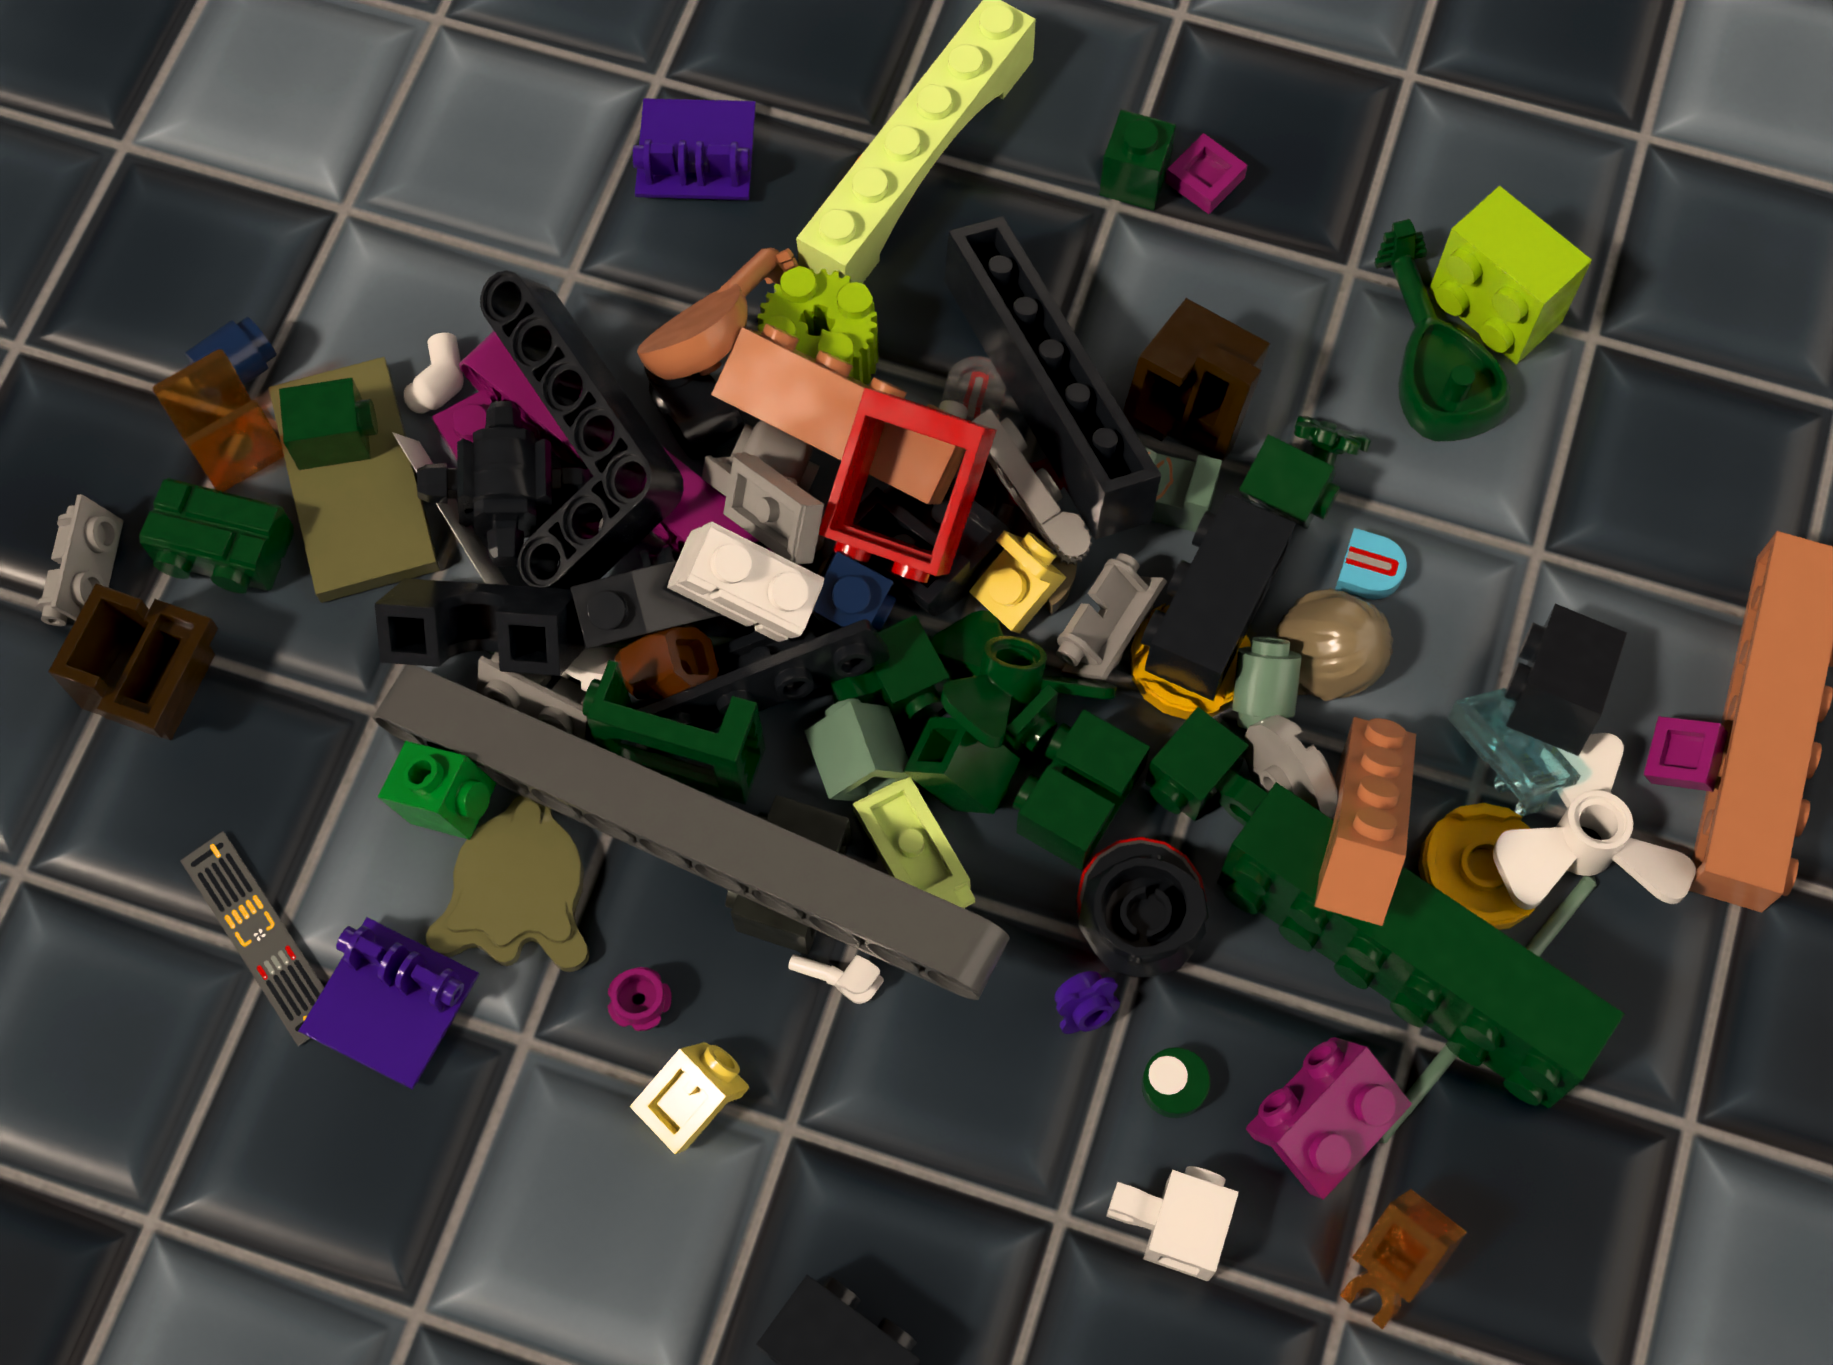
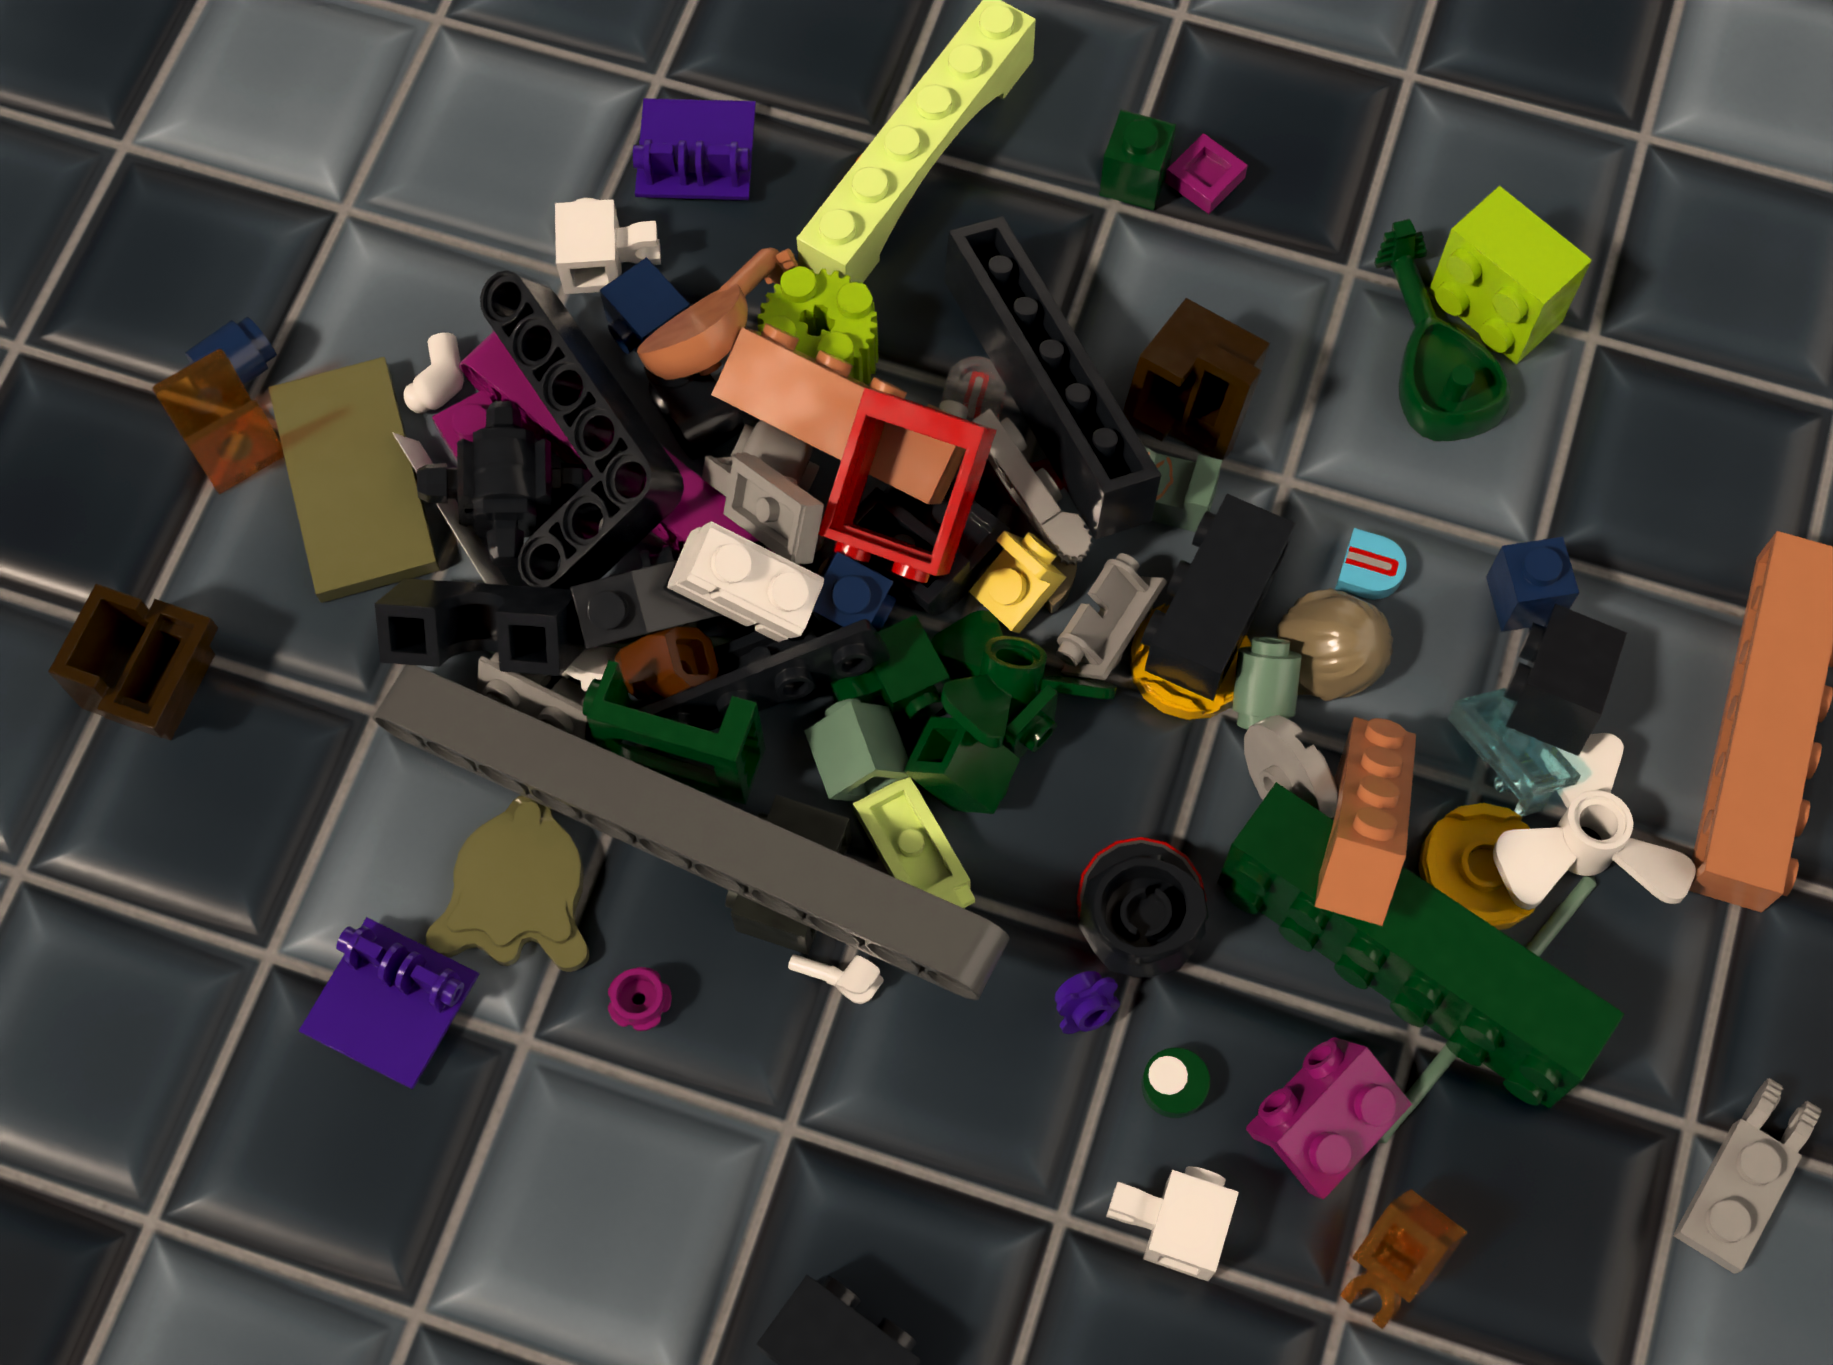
(87, 552): light grey hinge -> none
(216, 536): dark green brick -> none
(255, 931): dark grey sticker -> none
(327, 423): dark green brick -> none
(437, 790): green brick -> none
(594, 245): none -> white brick
(639, 304): none -> dark blue brick
(689, 1094): bracket -> none
(1080, 789): dark green piece -> none
(1202, 767): dark green brick -> none
(1290, 482): dark green brick -> none
(1327, 440): dark green plant -> none
(1529, 582): none -> dark blue brick
(1686, 753): magenta plate -> none
(1745, 1181): none -> light grey hinge

